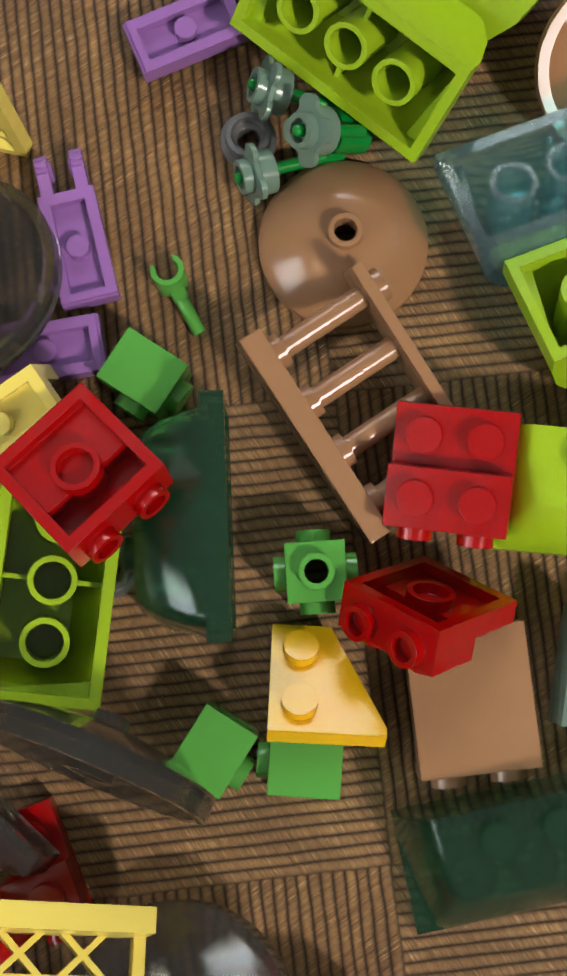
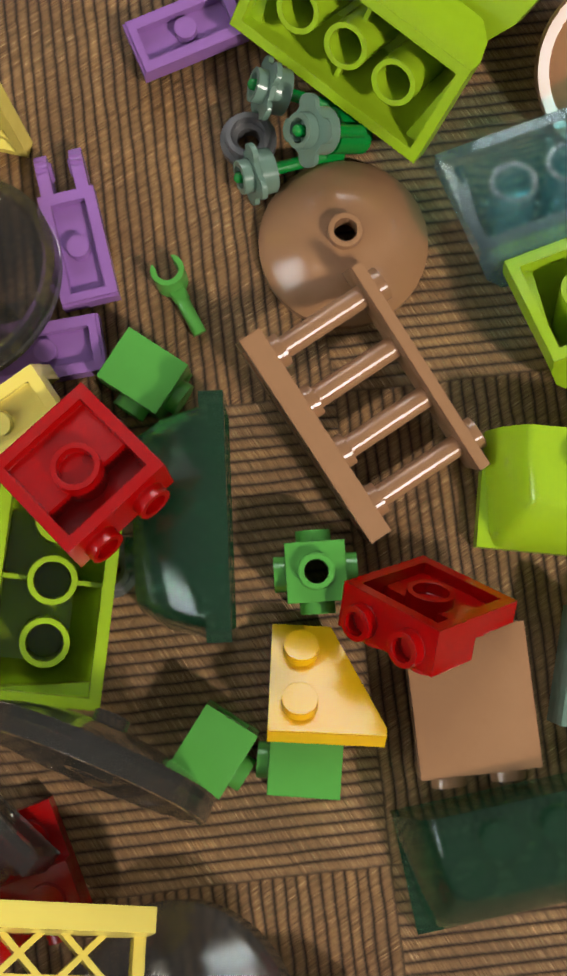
(452, 473): red plate -> none

